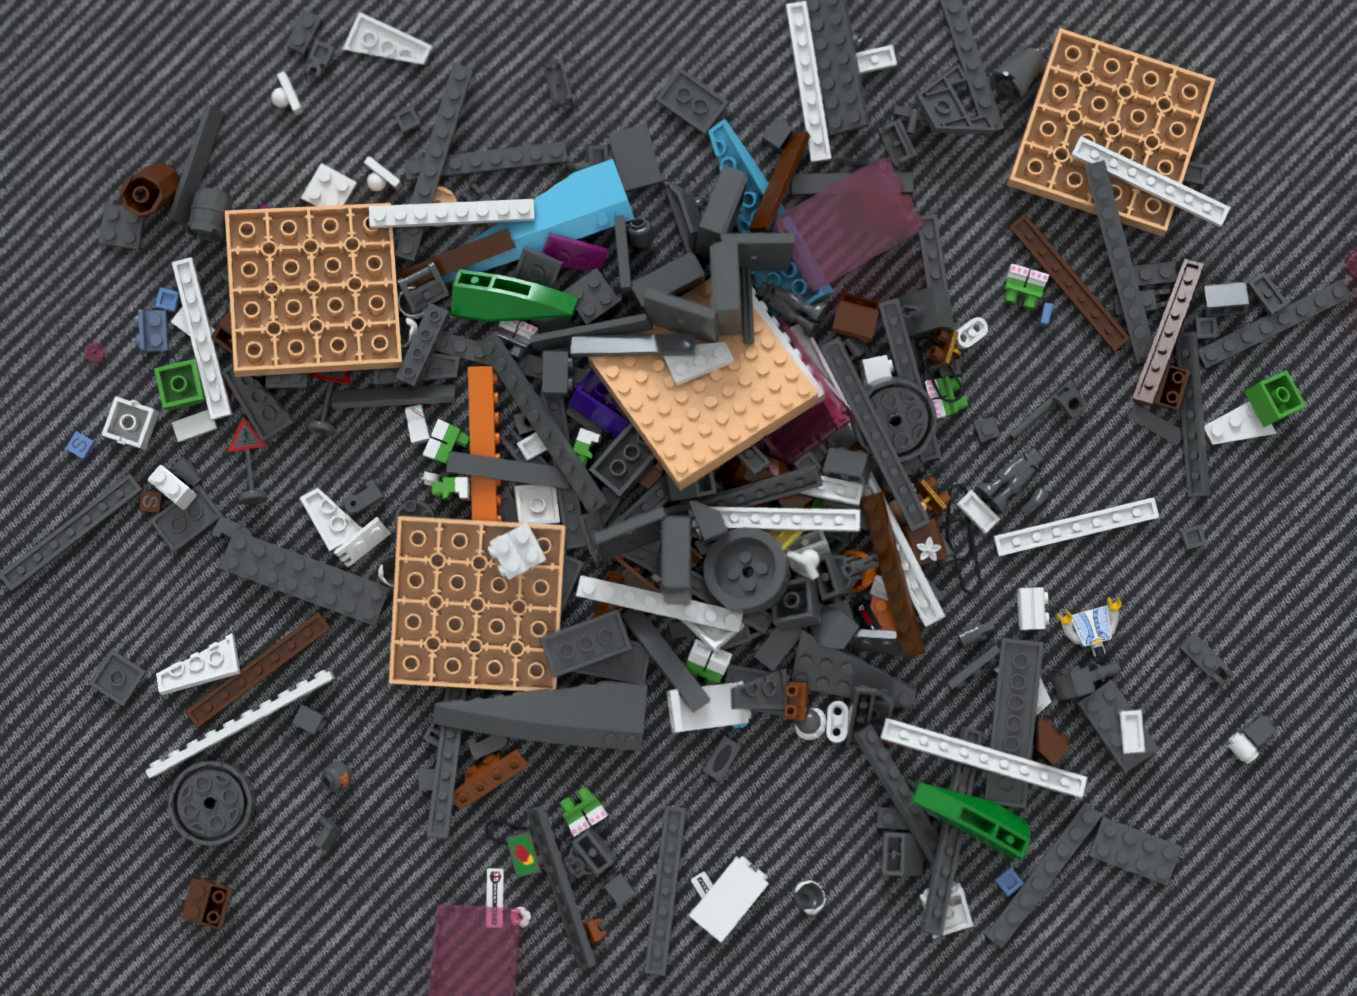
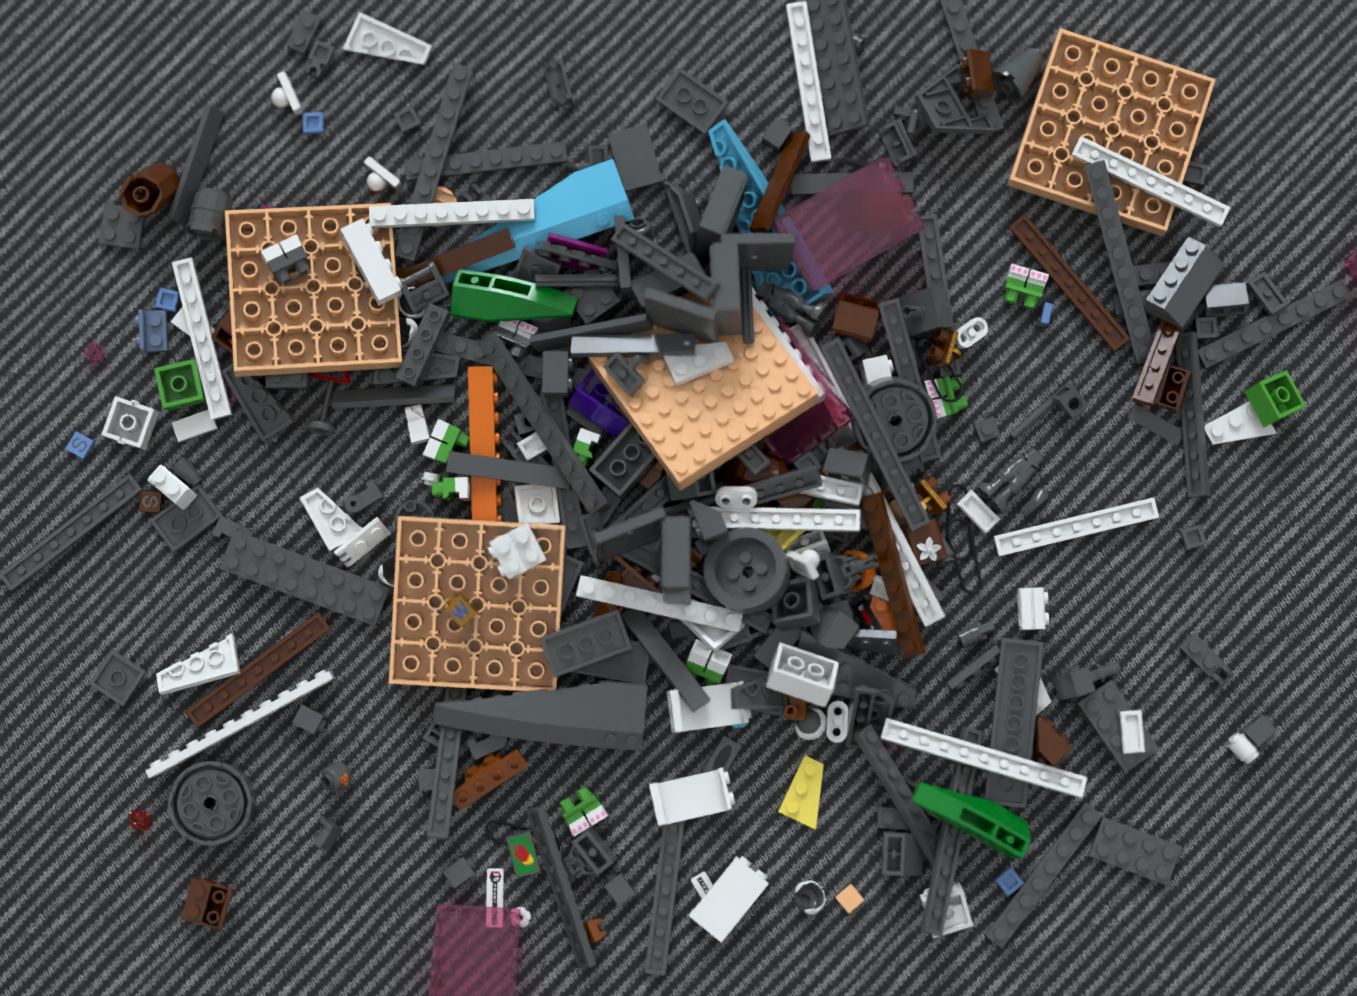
(139, 819): none -> clear red plant
(246, 439): dark grey piece -> none
(279, 265): none -> dark grey hips
(313, 123): none -> medium blue tile
(328, 188): white plate -> none
(371, 262): none -> white brick
(460, 609): none -> pearl gold brick
(460, 871): none -> dark grey brick
(575, 280): none -> dark grey axle
(583, 259): none -> dark grey wing
(625, 372): none -> dark grey plate
(665, 262): none -> dark grey tile
(691, 797): none -> white panel
(736, 495): none -> white plate
(802, 674): none -> white brick
(804, 793): none -> light yellow wing
(849, 898): none -> light nougat tile
(876, 59): white plate -> none
(977, 74): none -> reddish brown slope
(1092, 626): torso -> none
(1184, 283): none -> dark grey slope

